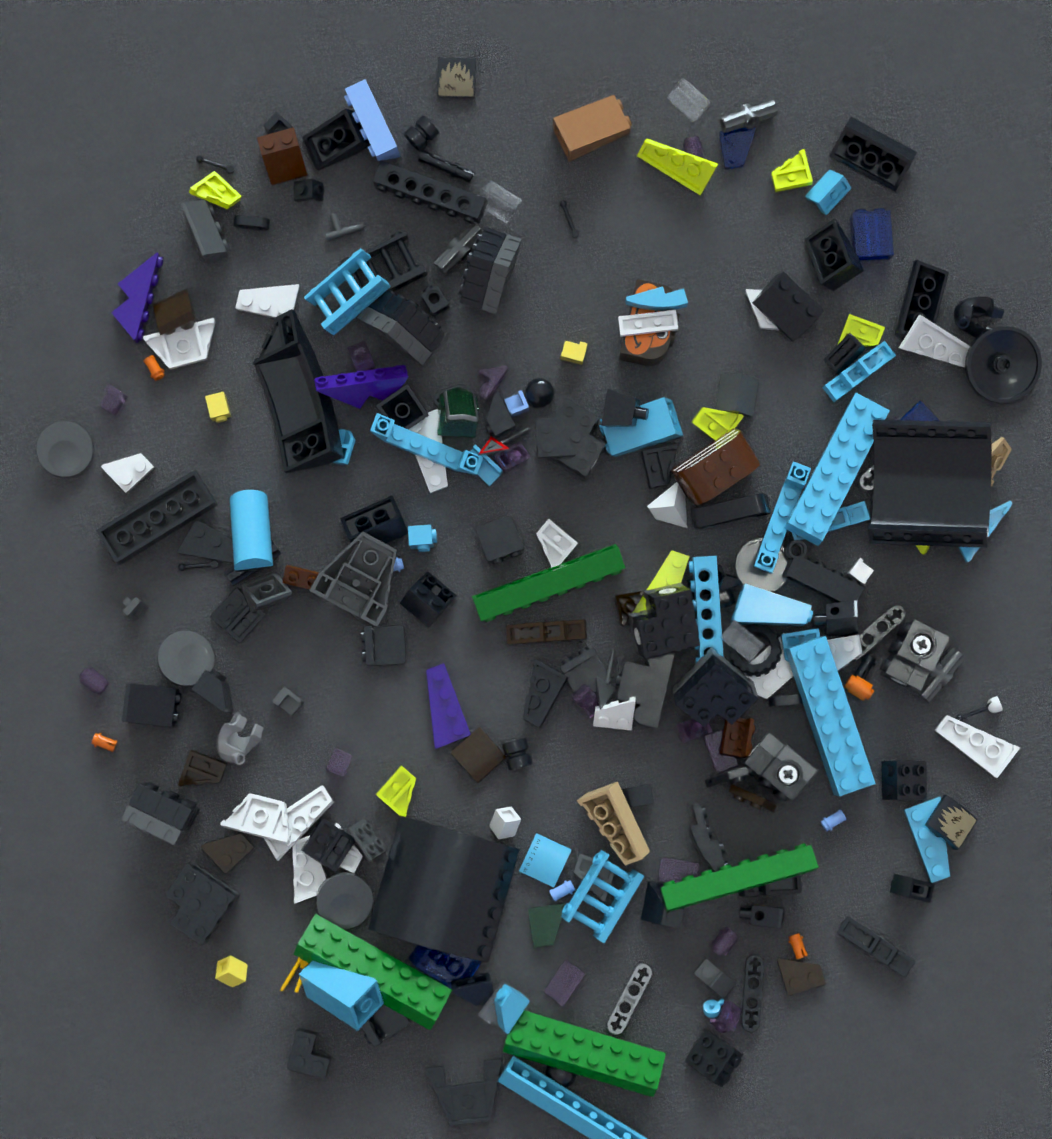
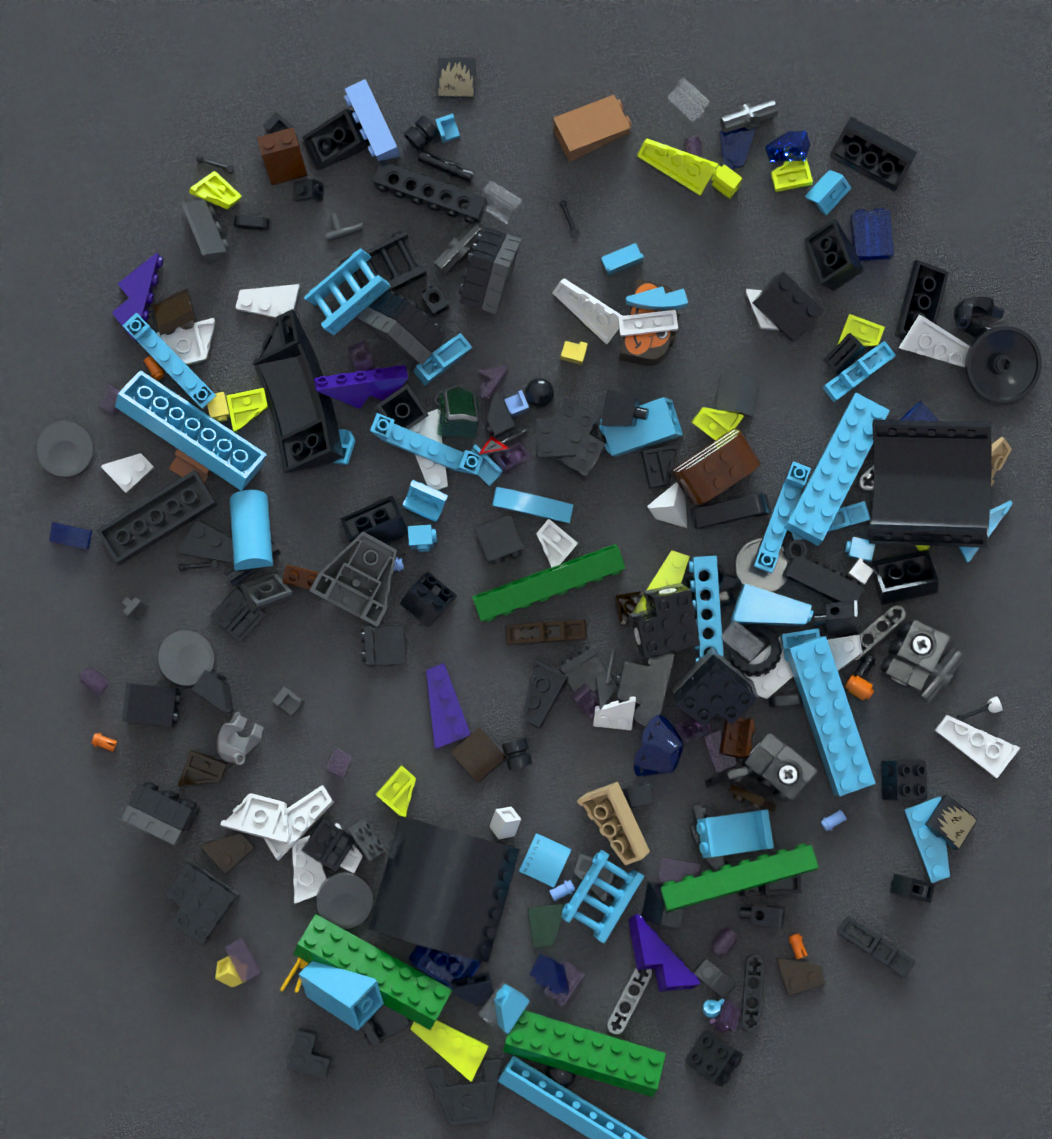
(70, 535): none -> clear blue slope
(169, 360): none -> medium azure slope
(185, 464): none -> dark orange panel
(190, 430): none -> medium azure brick
(243, 959): none -> clear purple panel
(246, 406): none -> neon yellow wing
(425, 501): none -> medium azure bracket
(442, 359): none -> medium azure slope
(447, 128): none -> medium azure panel
(454, 1046): none -> neon yellow wing
(532, 505): none -> medium azure slope
(550, 973): none -> clear blue slope
(589, 310): none -> white wing
(622, 259): none -> medium azure panel
(654, 954): none -> dark purple slope
(659, 751): none -> clear blue piece
(726, 181): none -> neon yellow brick
(734, 833): none -> medium azure panel
(789, 147): none -> clear blue slope
(859, 548): none -> medium azure brick
(905, 577): none -> black slope

